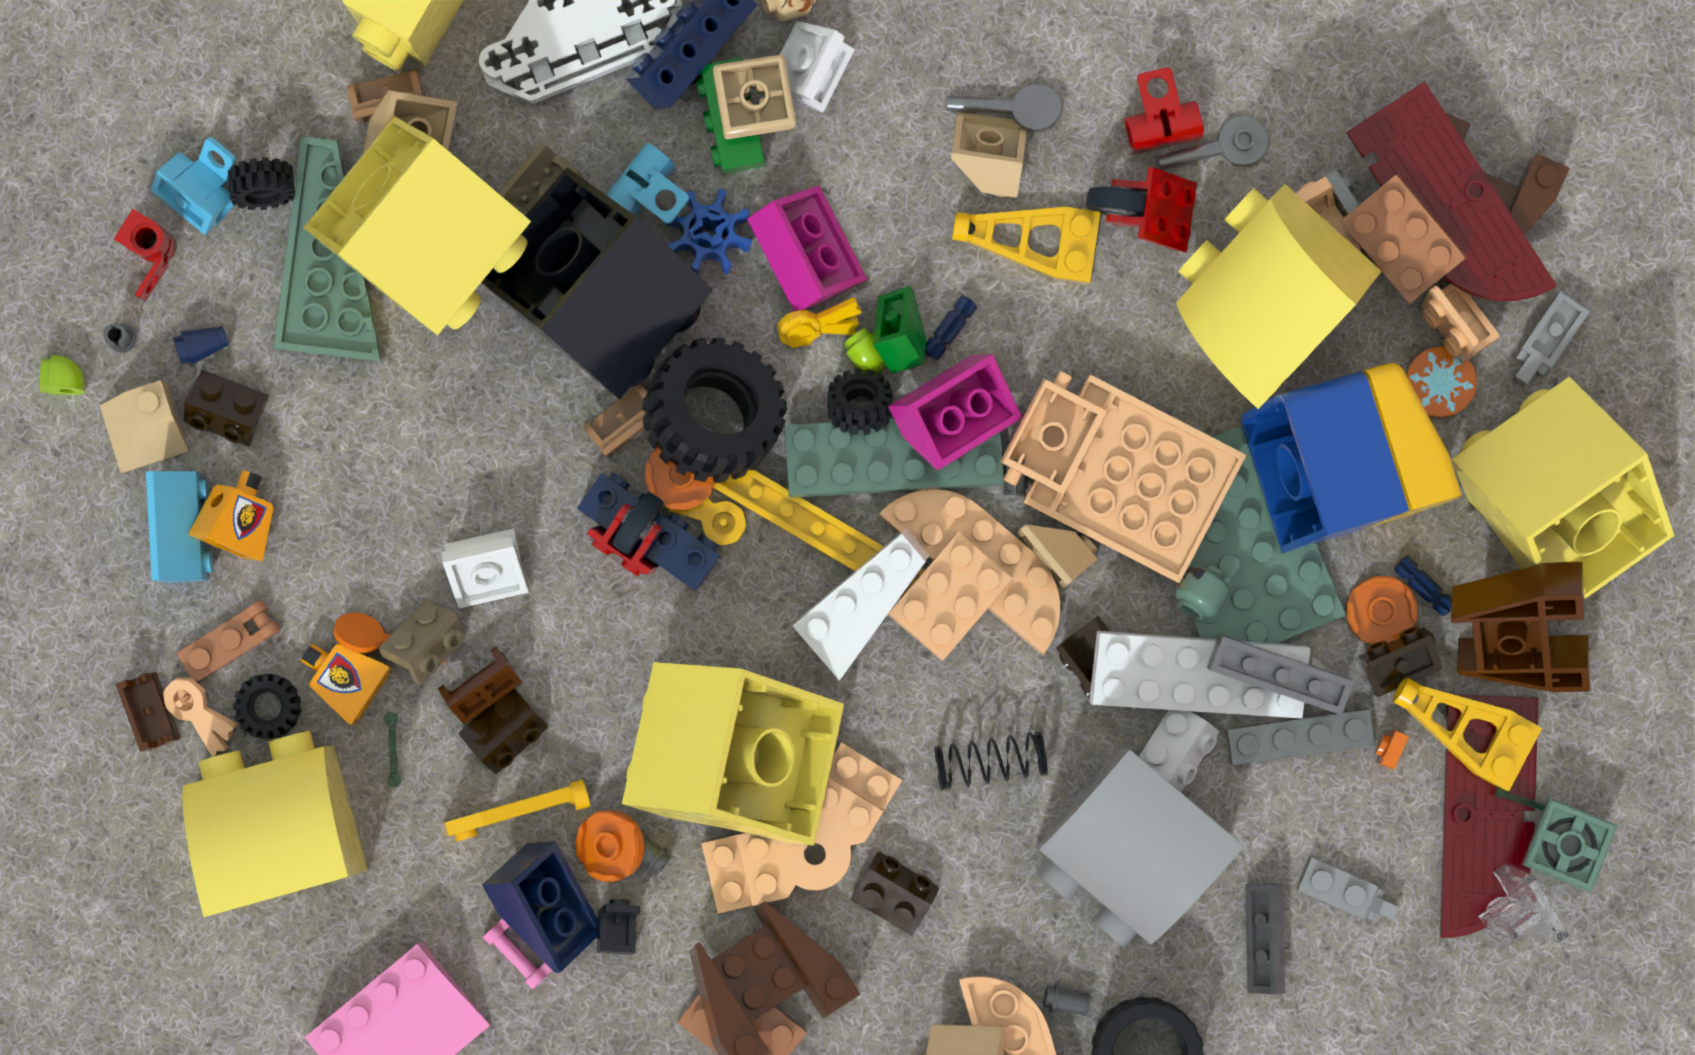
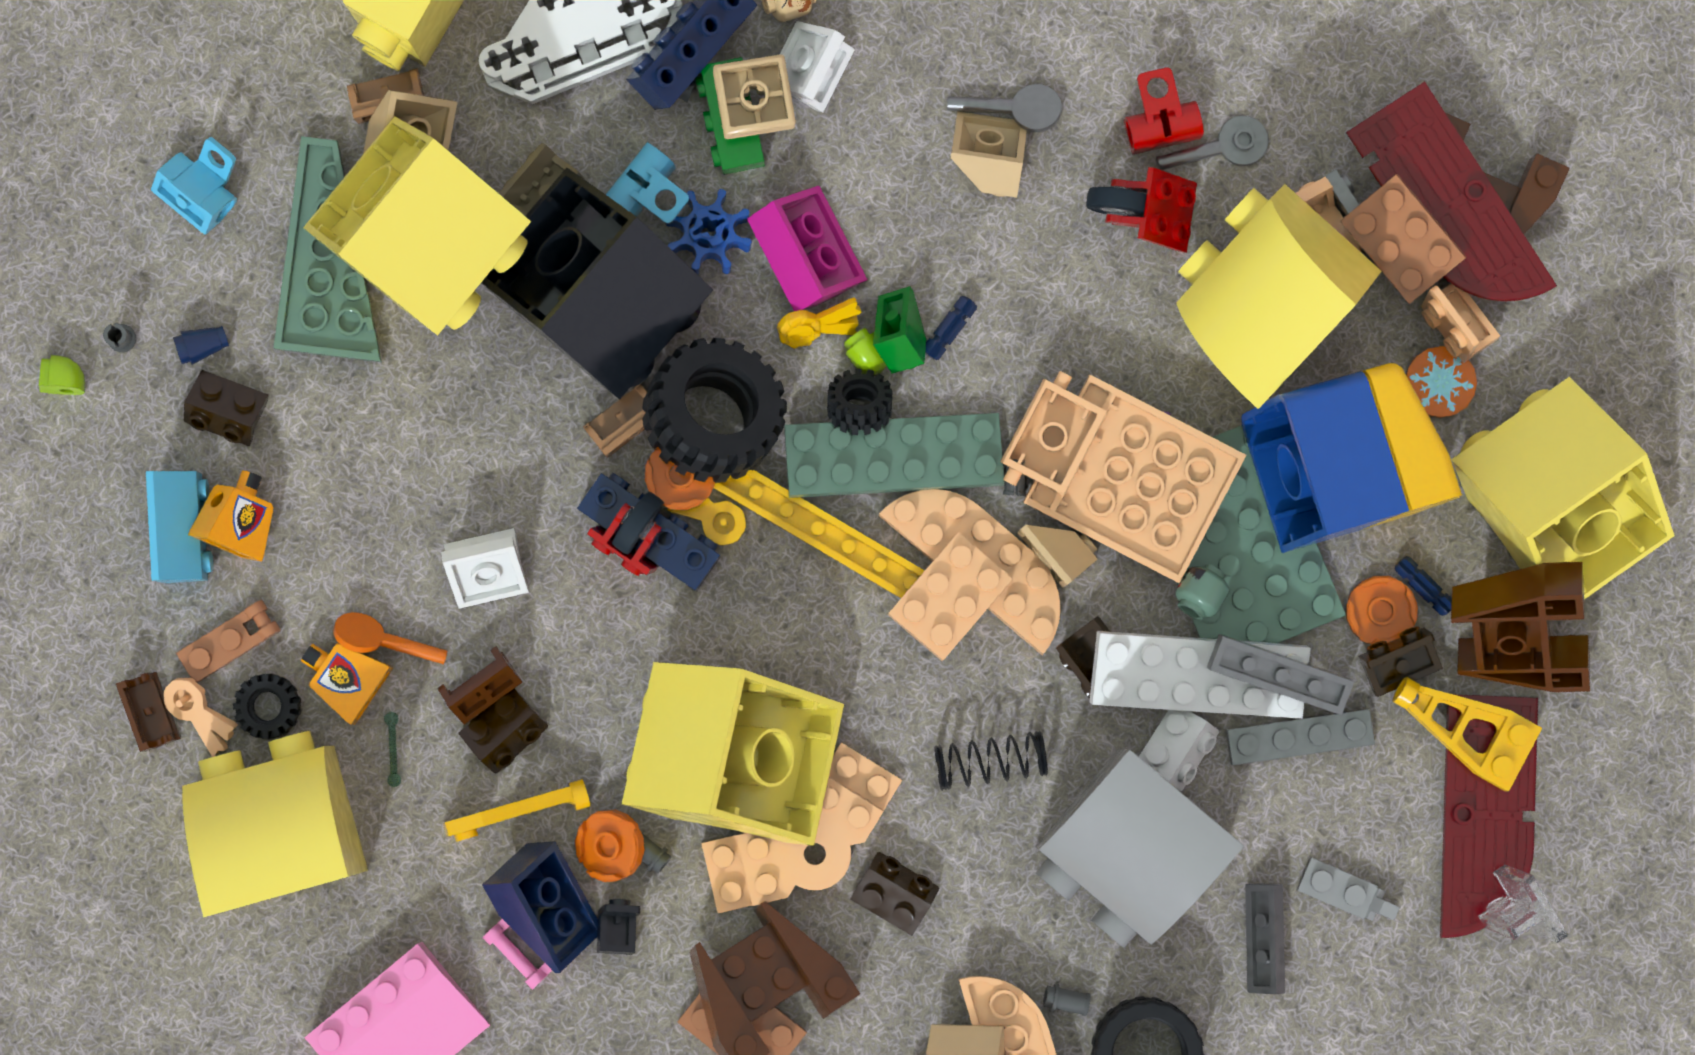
(135, 236): red piece -> none
(144, 426): tan slope -> none
(261, 183): black tyre -> none
(424, 640): dark tan bracket -> none
(856, 607): white wedge -> none
(956, 410): dark pink slope -> none
(1076, 241): yellow plate -> none
(1390, 748): orange plate -> none
(1519, 799): hinge -> none
(1549, 337): light grey hinge -> none
(1567, 845): sand green piece -> none

